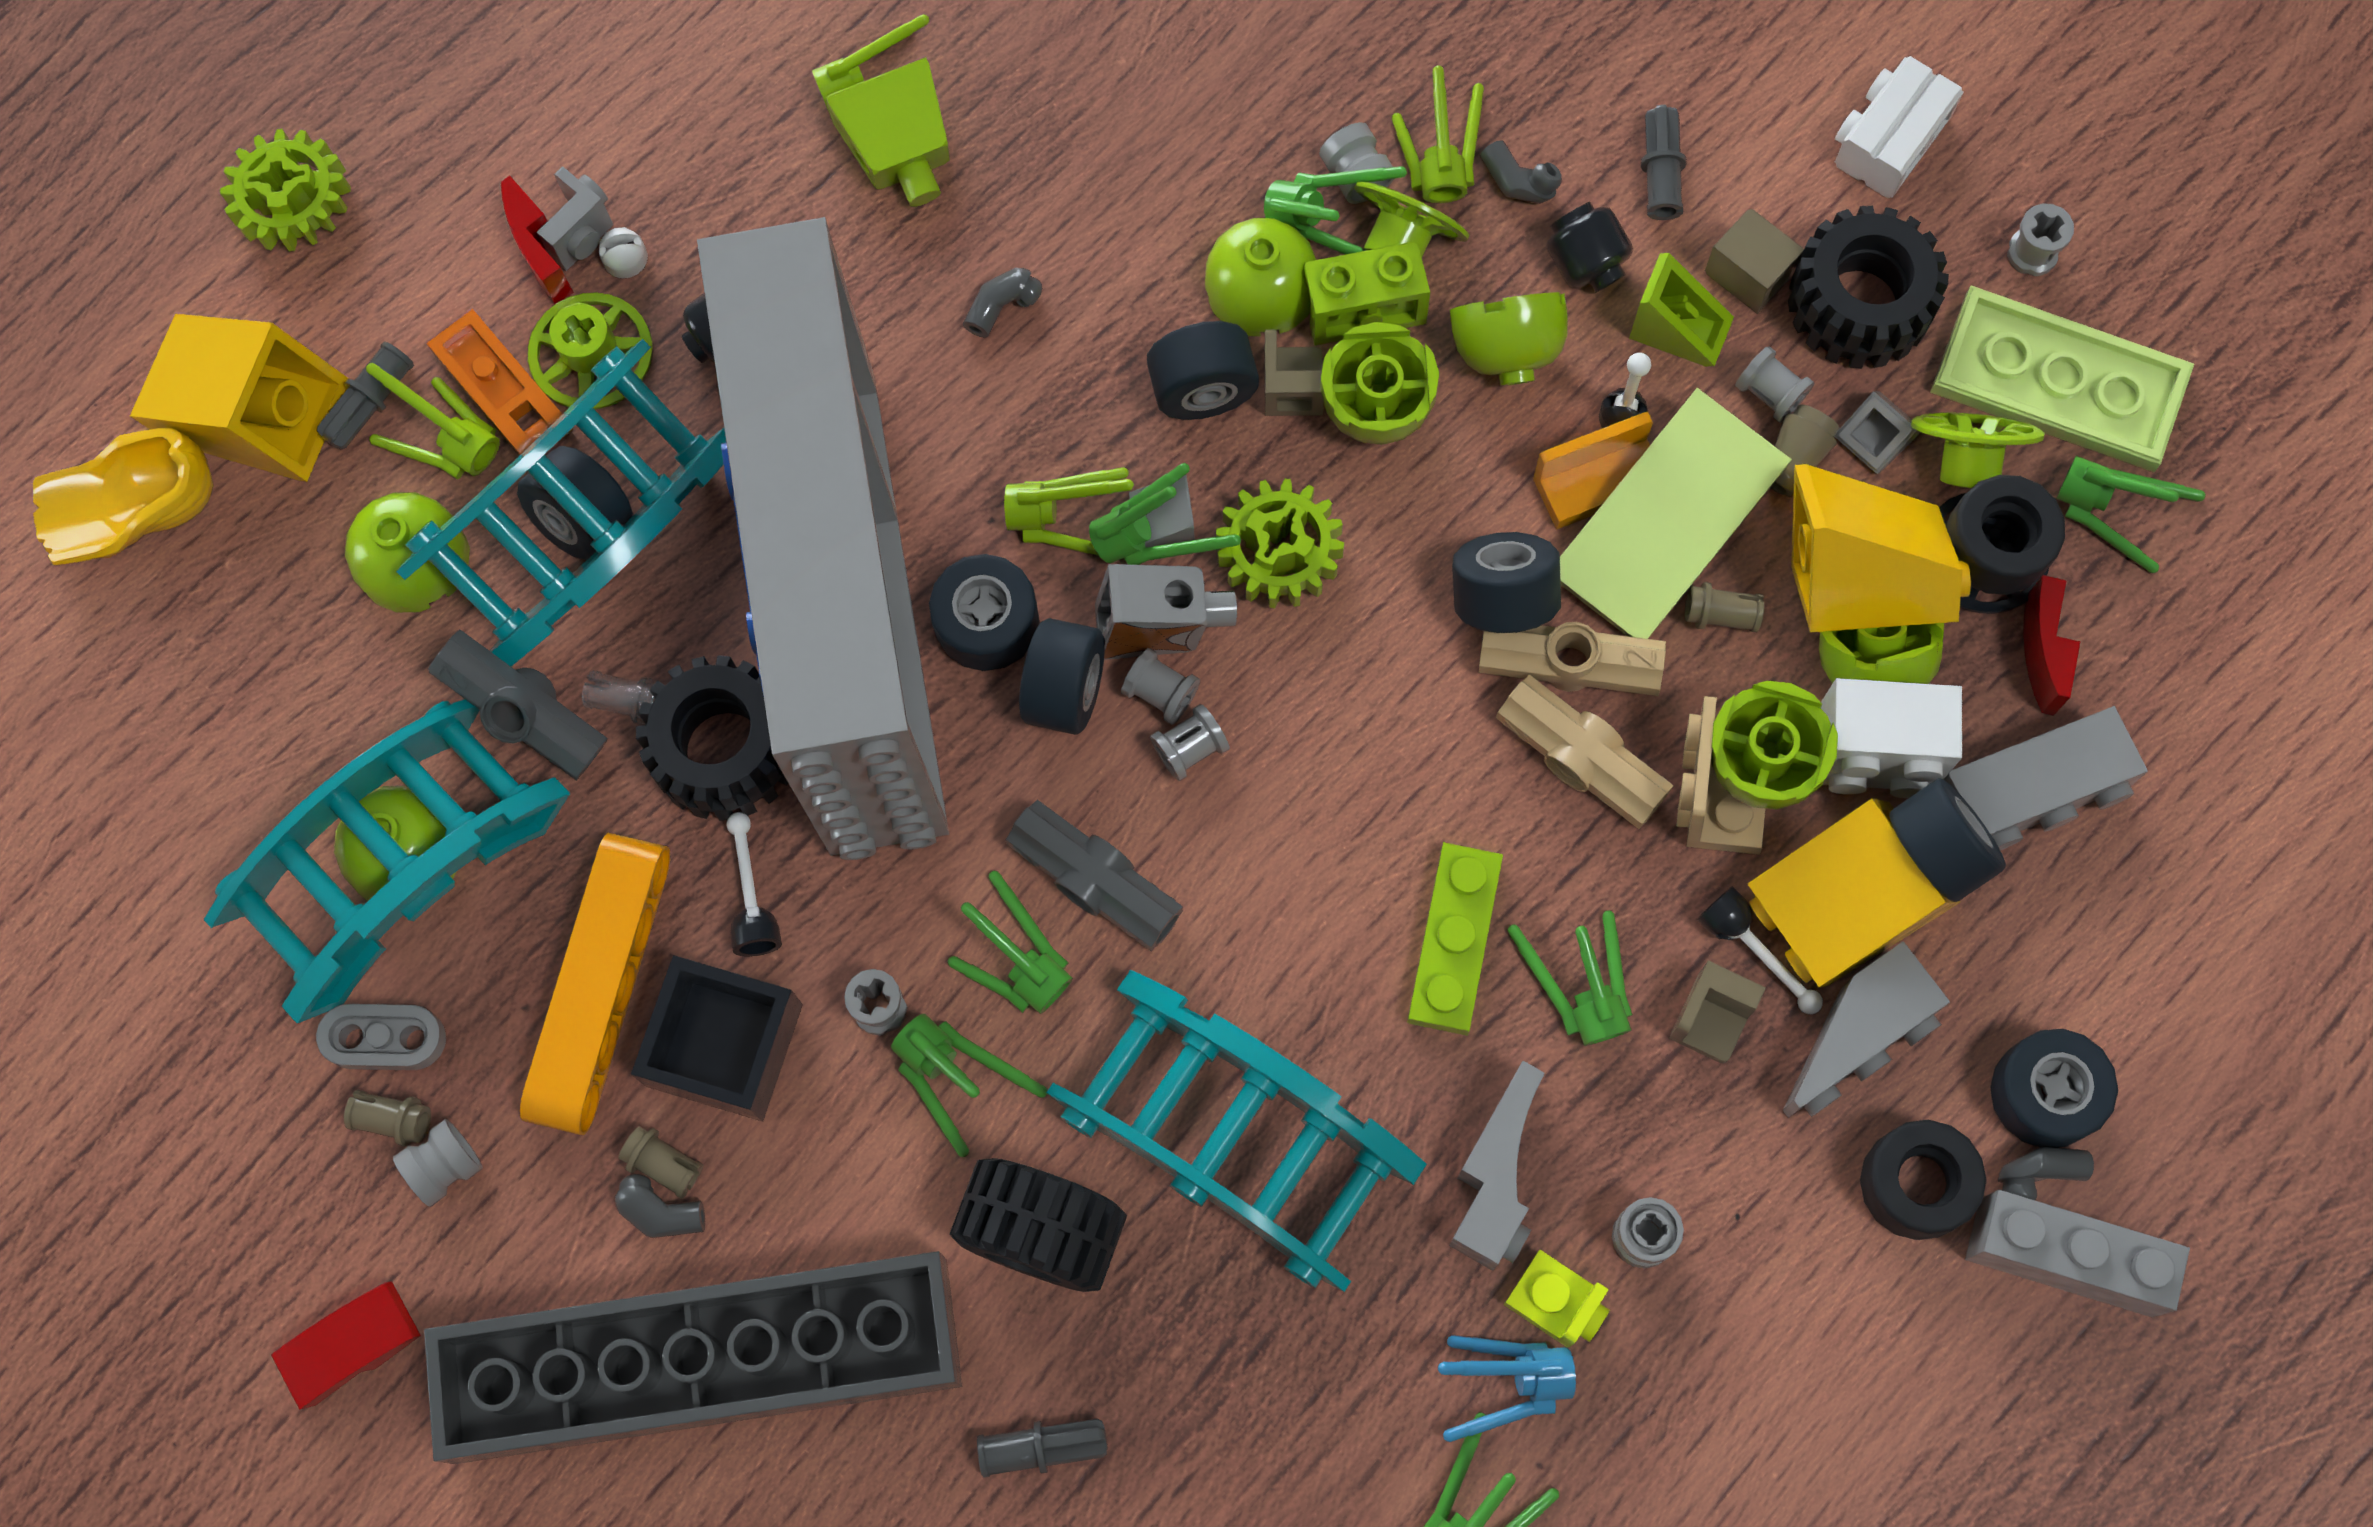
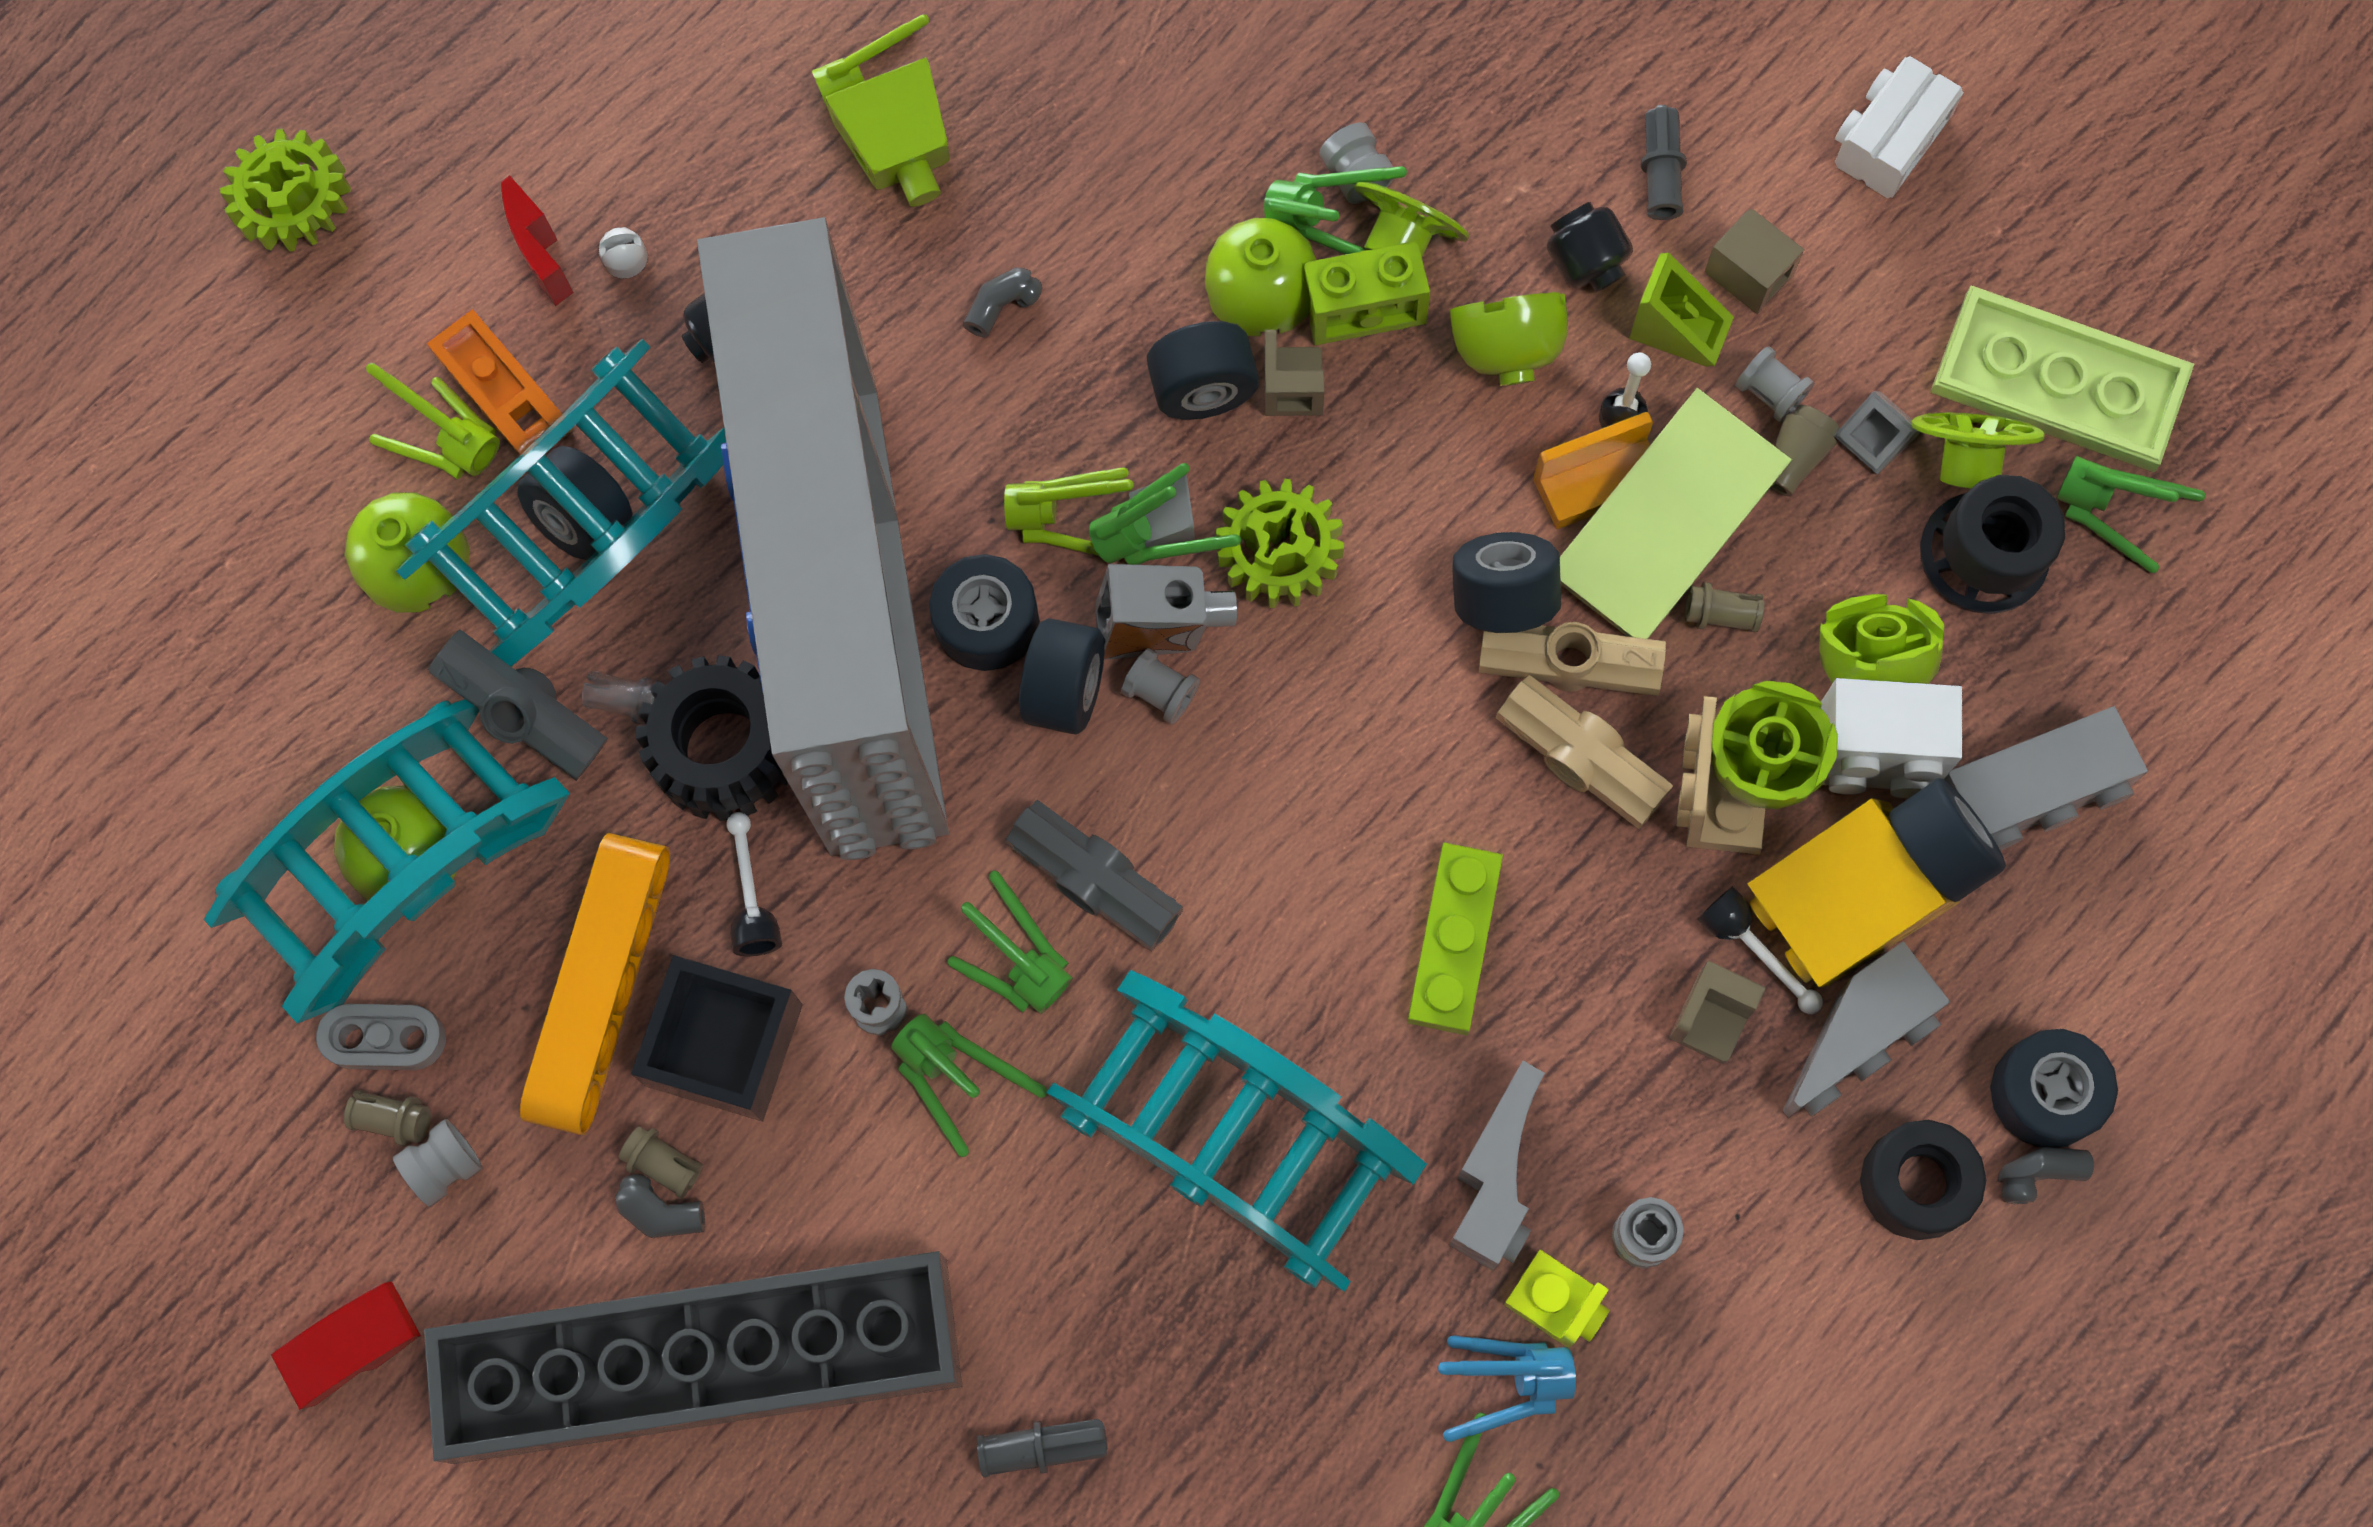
(127, 491): yellow hair -> none
(241, 393): yellow slope -> none
(362, 398): dark grey axle -> none
(579, 224): light grey bracket -> none
(581, 340): lime wheel -> none
(1038, 1224): black tyre -> none
(1190, 742): light grey bush -> none
(1379, 383): lime cylinder -> none
(1443, 172): lime plant -> none
(1519, 182): dark grey arm -> none
(1599, 1011): bright green plant -> none
(1871, 556): yellow slope -> none
(1876, 246): black tyre -> none
(2041, 237): light grey bush -> none
(2048, 657): red slope -> none
(2078, 1254): light grey brick -> none

